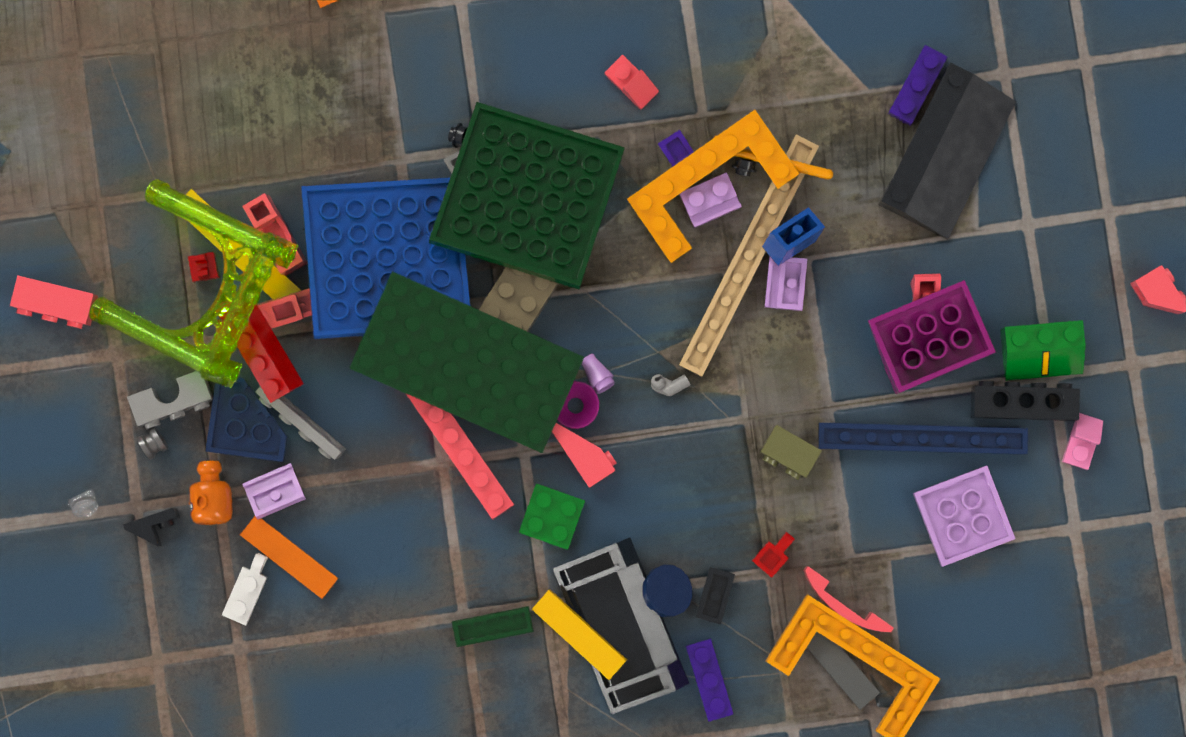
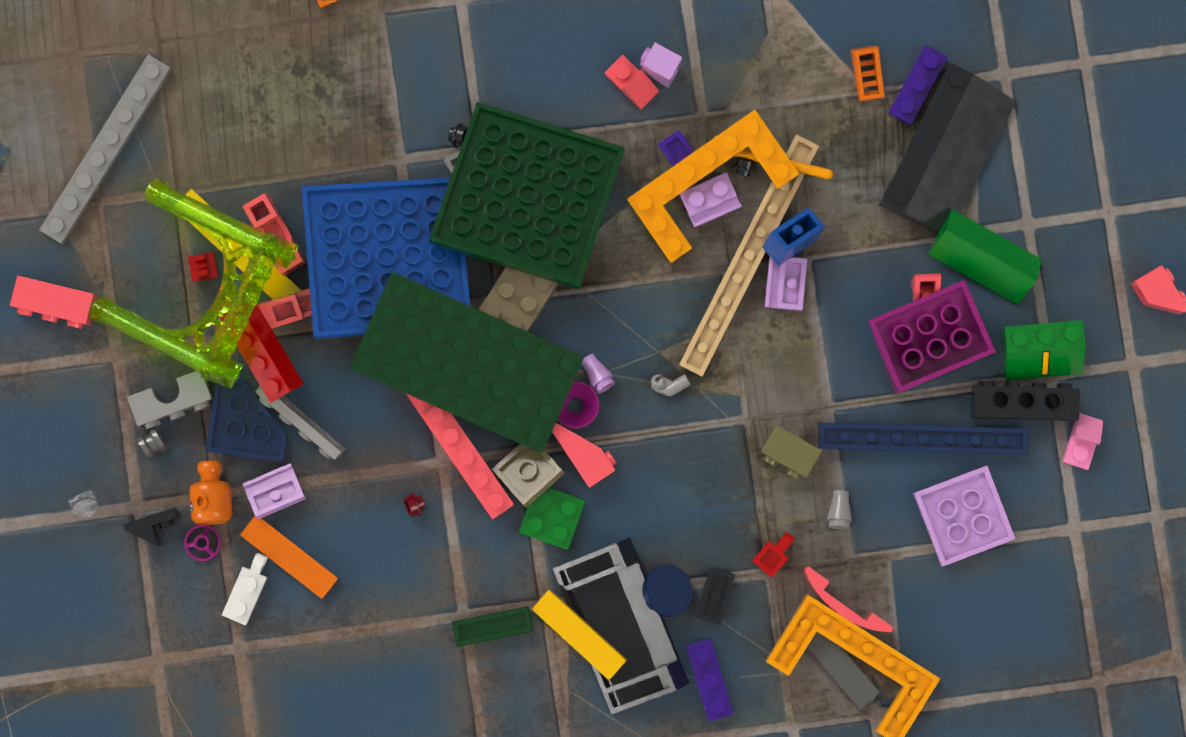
(105, 149): none -> light grey plate
(195, 543): none -> magenta piece
(414, 504): none -> dark red plate
(527, 473): none -> dark tan plate
(660, 64): none -> lavender piece
(840, 512): none -> light grey cone
(858, 74): none -> orange slope
(985, 257): none -> green slope

